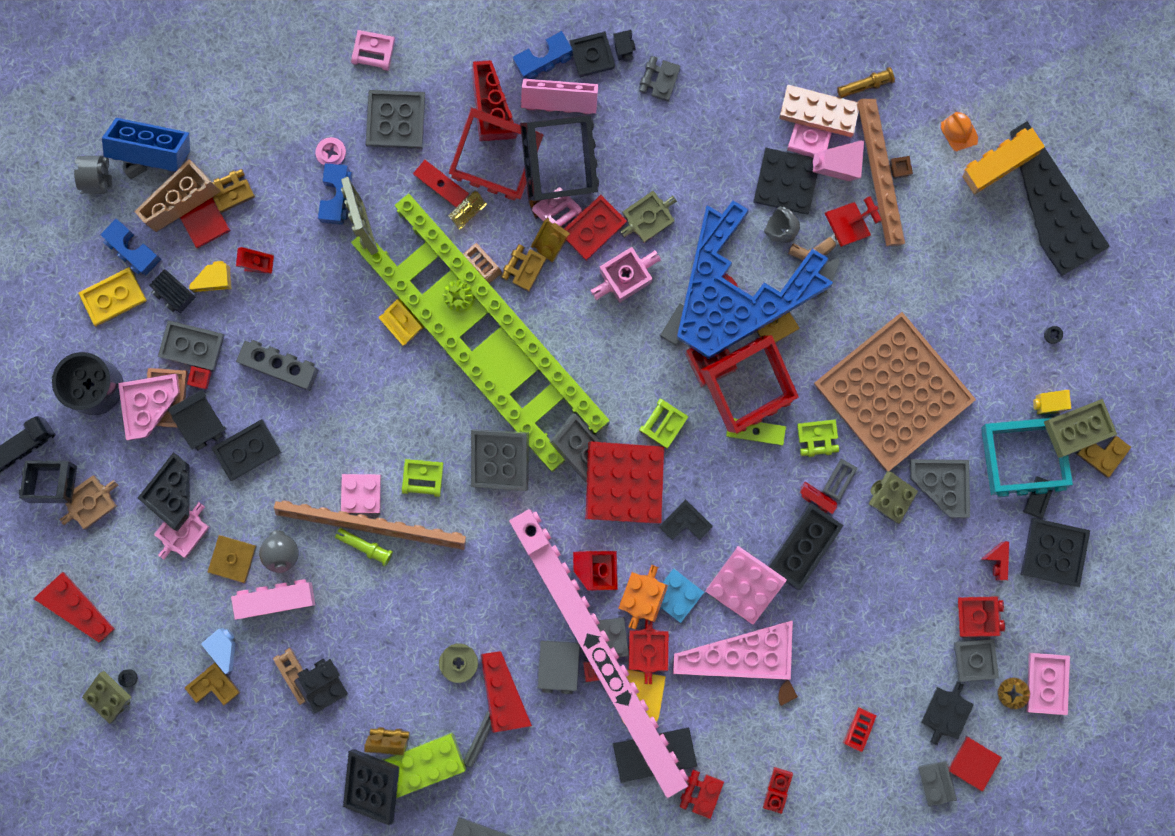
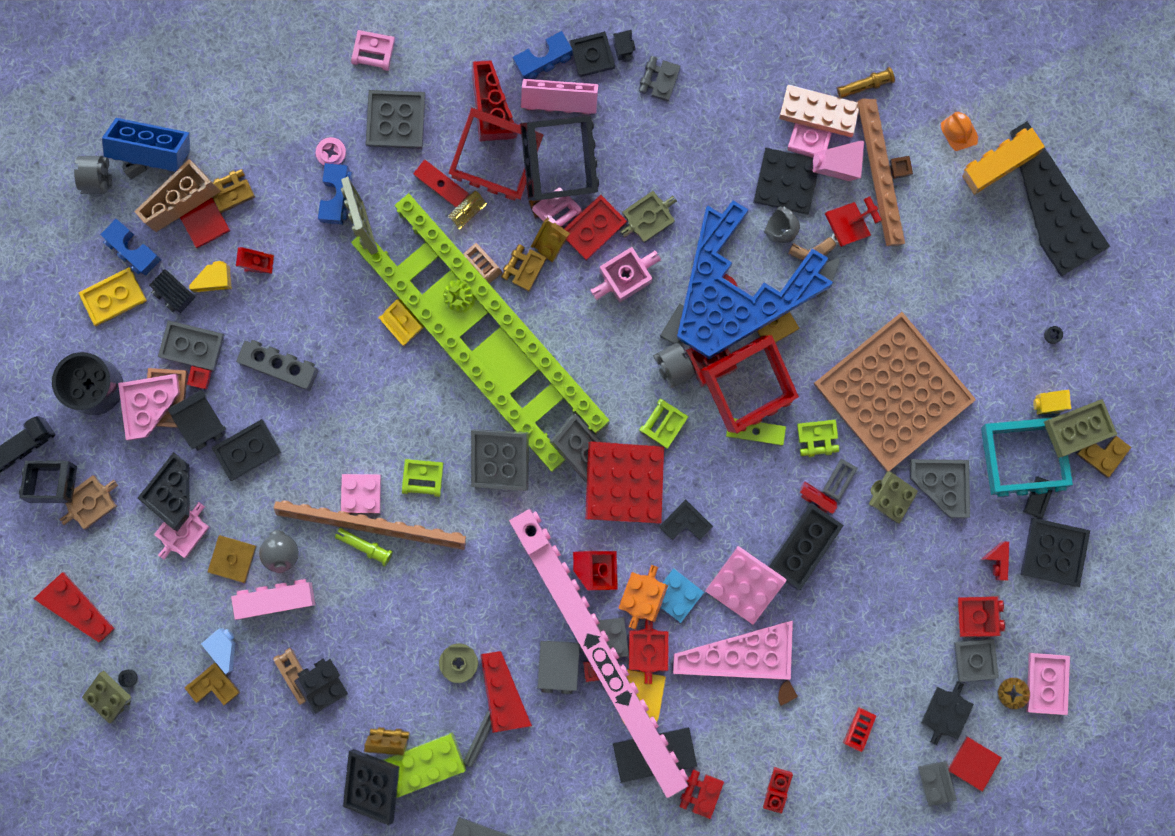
(674, 365): none -> dark grey brick

